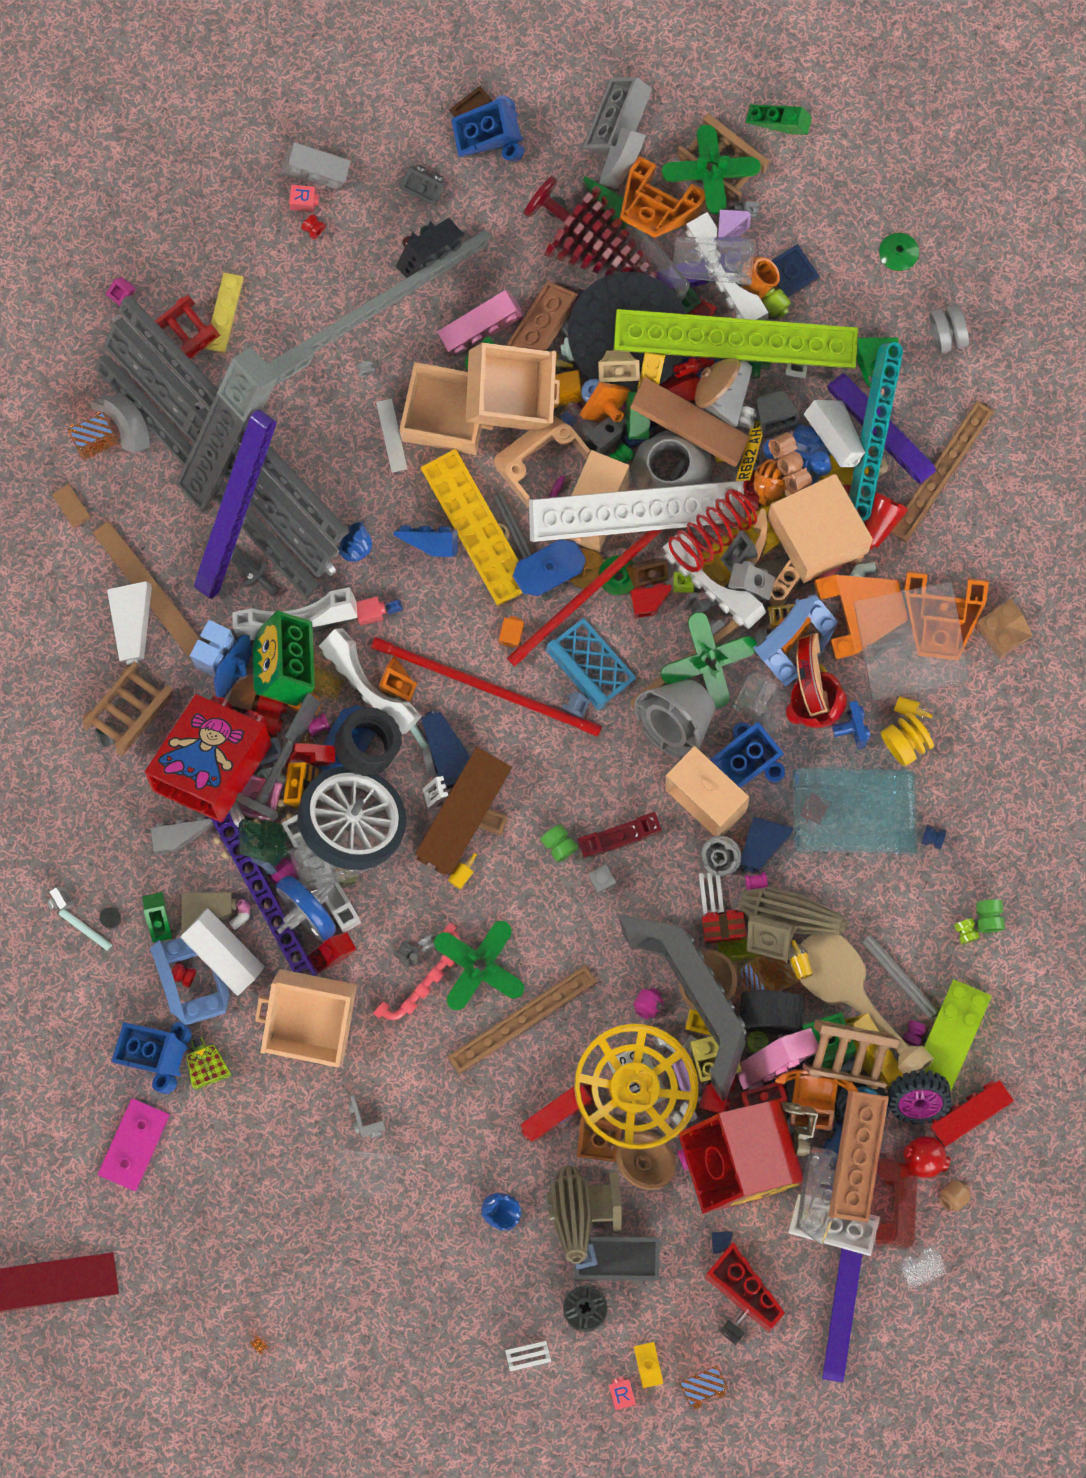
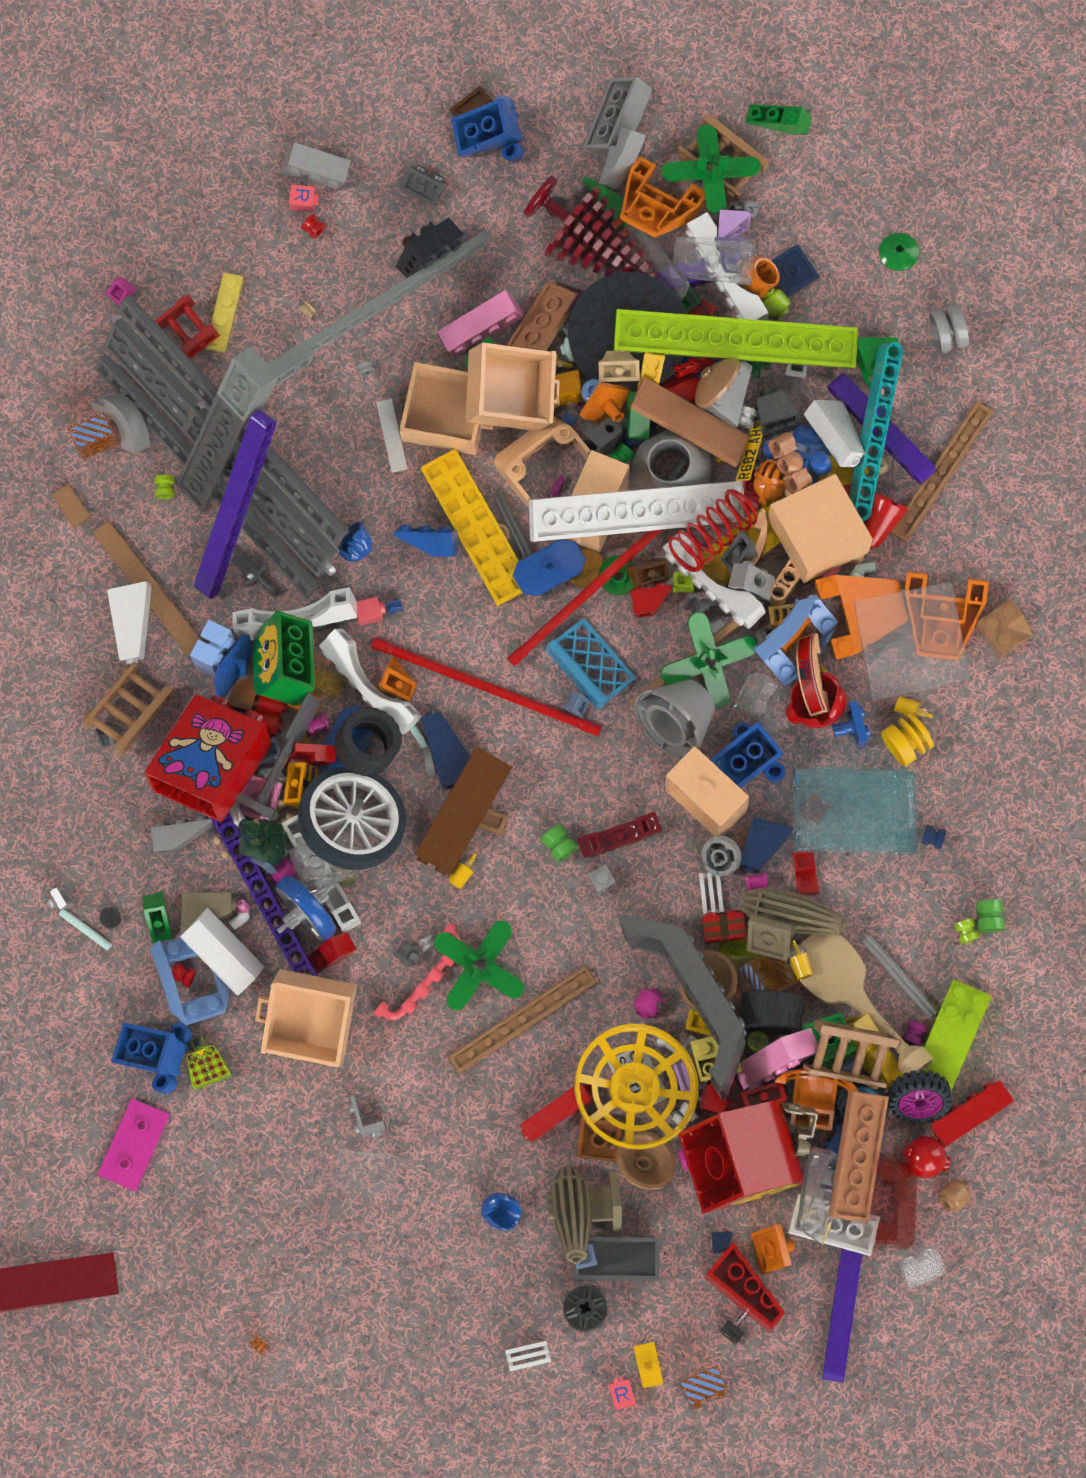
(164, 486): none -> lime wheel
(307, 309): none -> tan piece
(437, 795): white tile -> none
(511, 632): orange brick -> none
(772, 1248): none -> orange tile
(805, 873): none -> red slope

